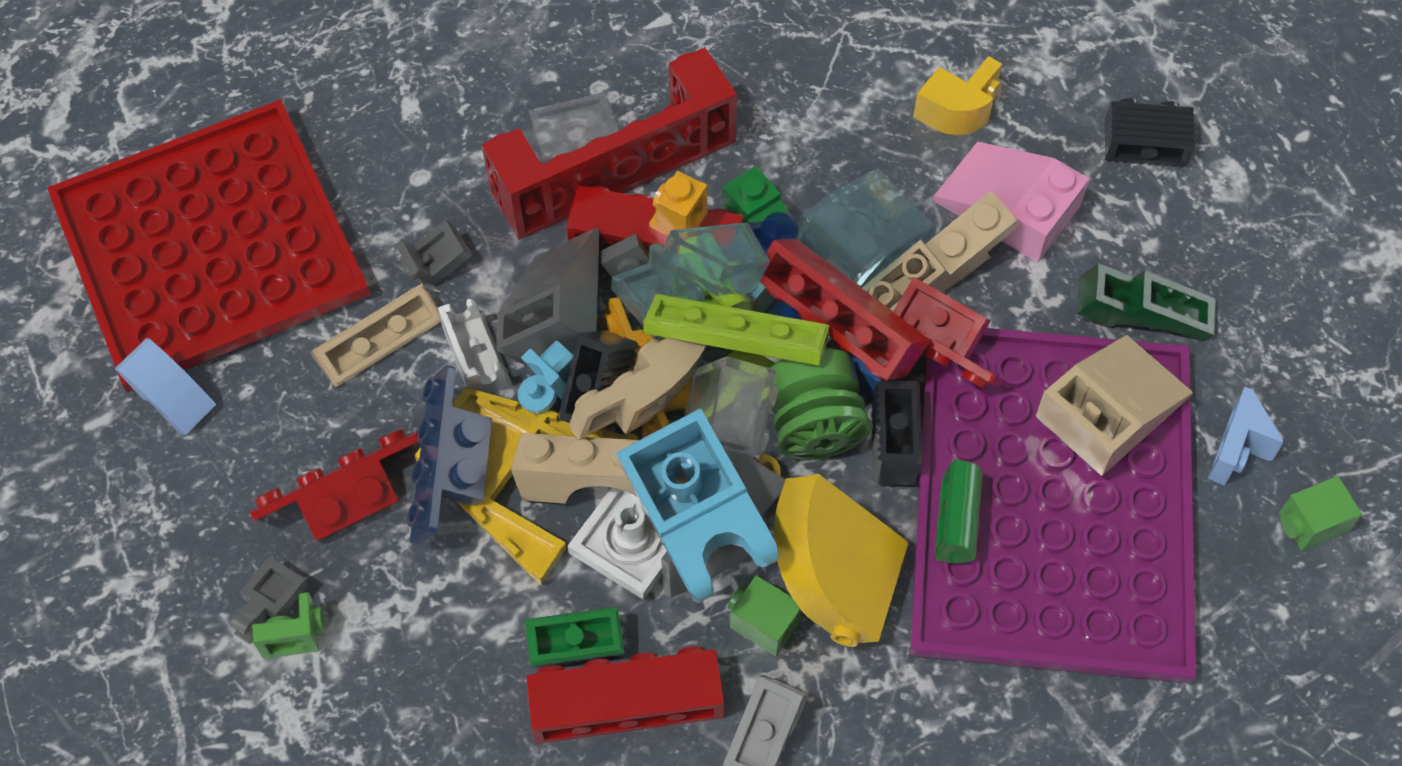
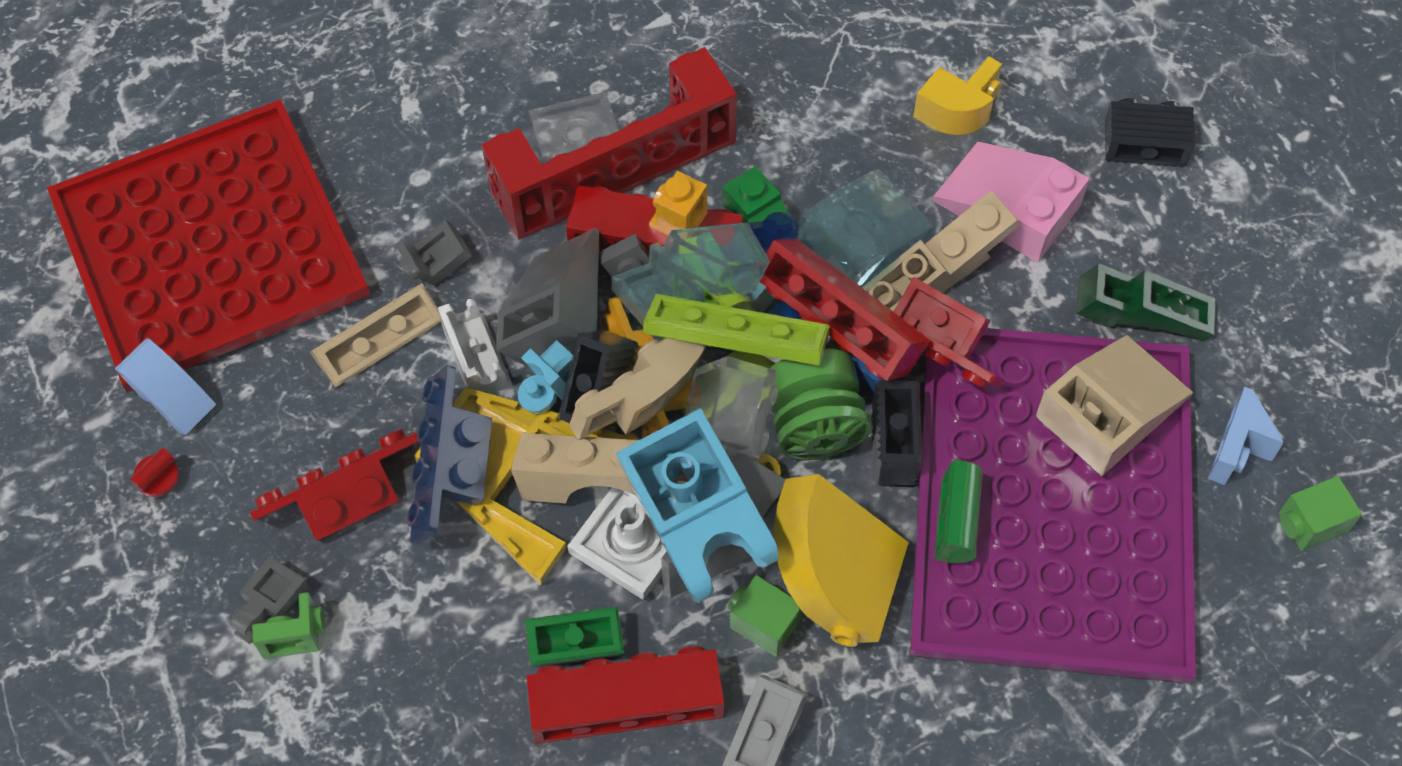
(156, 474): none -> red plate

